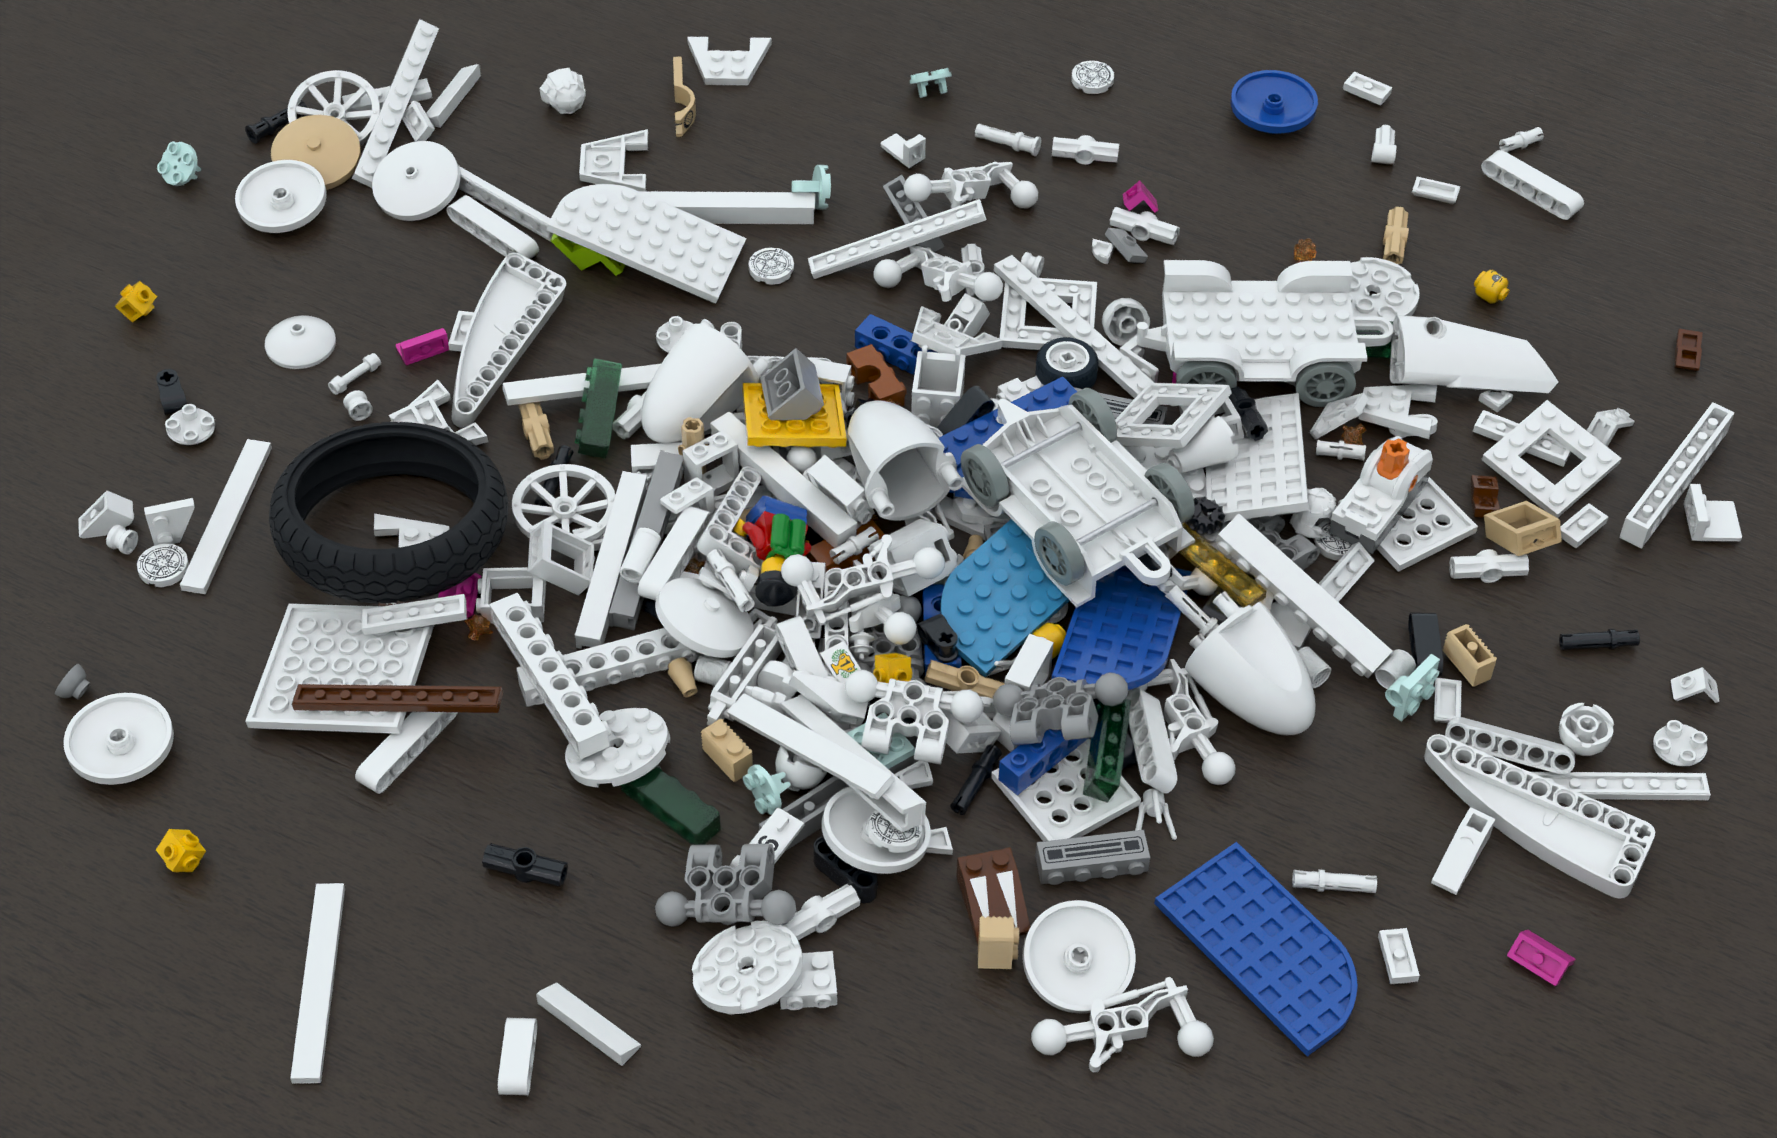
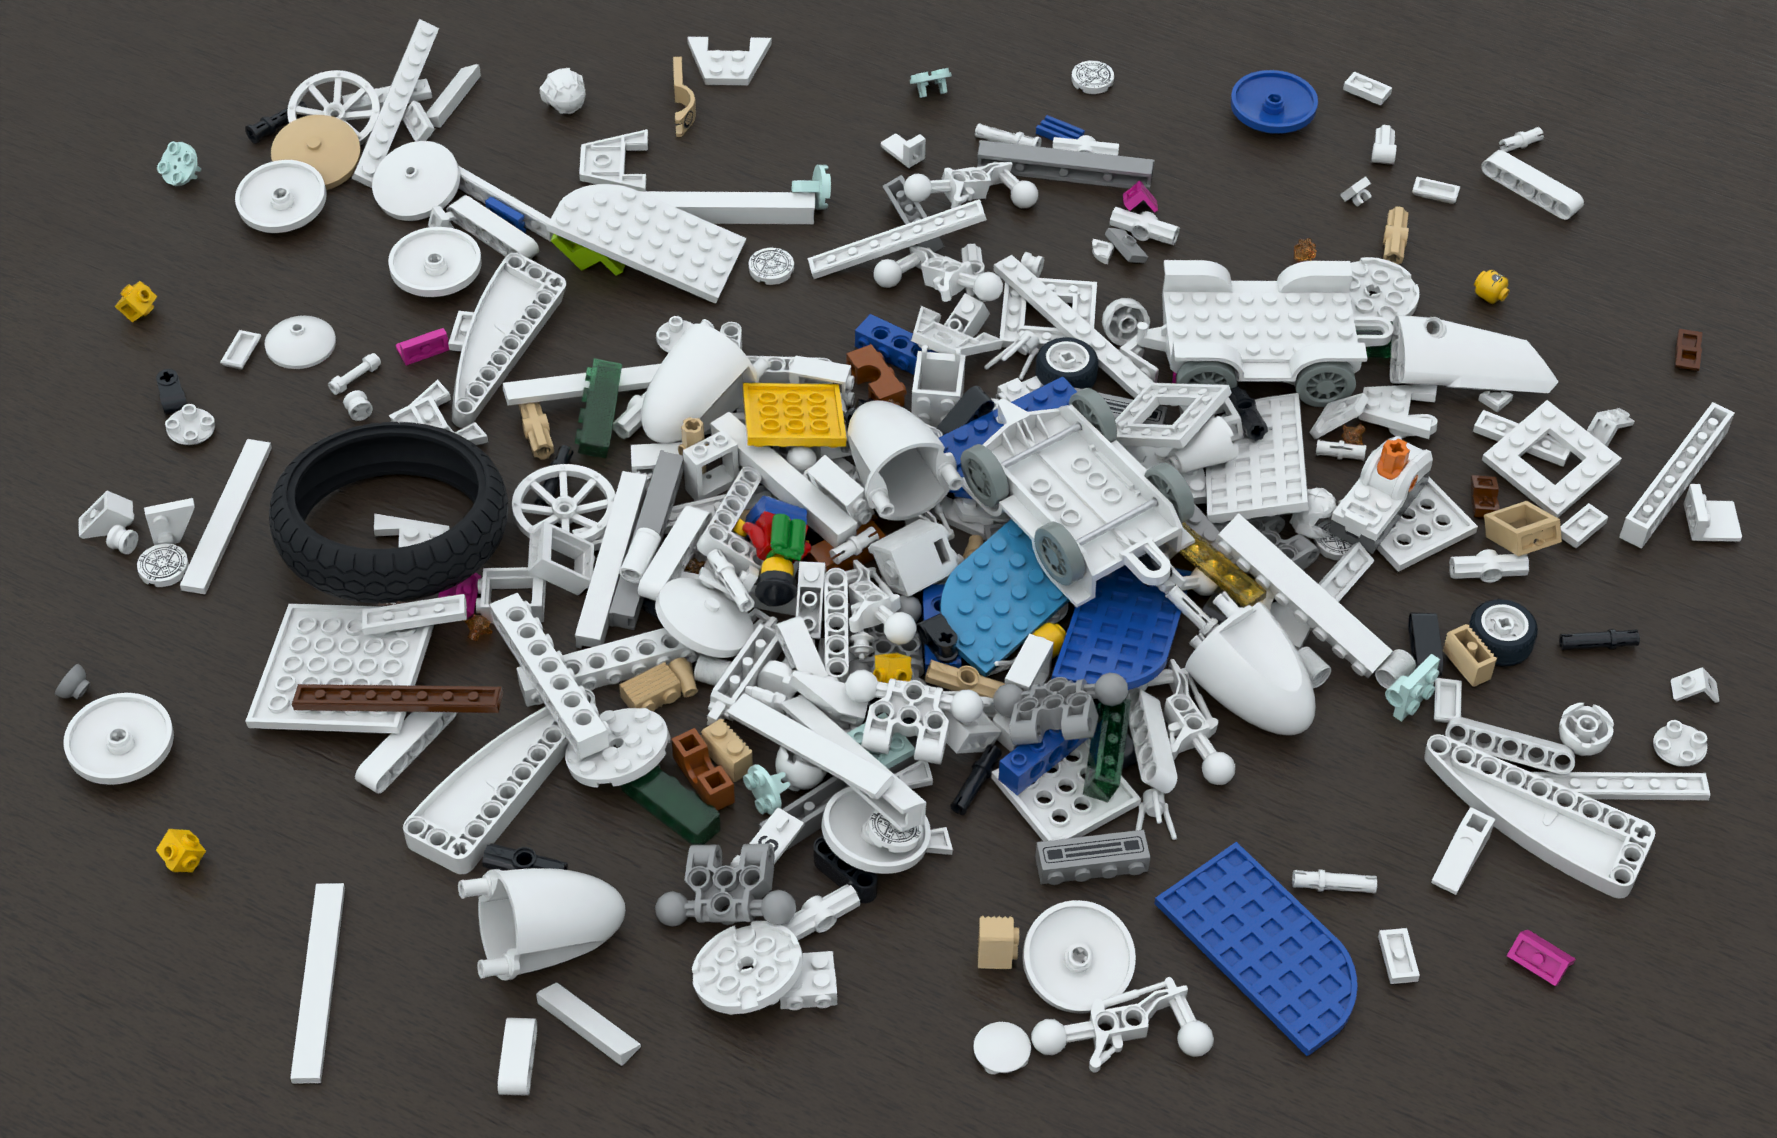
(240, 349): none -> white tile
(435, 261): none -> white dish
(439, 218): none -> white tile
(462, 806): none -> white beam
(506, 213): none -> blue tile
(541, 917): none -> white windscreen
(651, 688): none -> tan brick
(692, 493): white bracket -> none
(708, 781): none -> dark orange arch
(792, 388): light grey slope -> none
(798, 571): white piece -> none
(840, 661): sticker -> none
(992, 888): reddish brown slope -> none
(1002, 1047): none -> white dish
(1024, 344): none -> white plant
(1053, 128): none -> blue tile
(1068, 164): none -> light grey tile
(1202, 524): black gear -> none
(1356, 191): none -> white tile
(1505, 629): none -> wheel

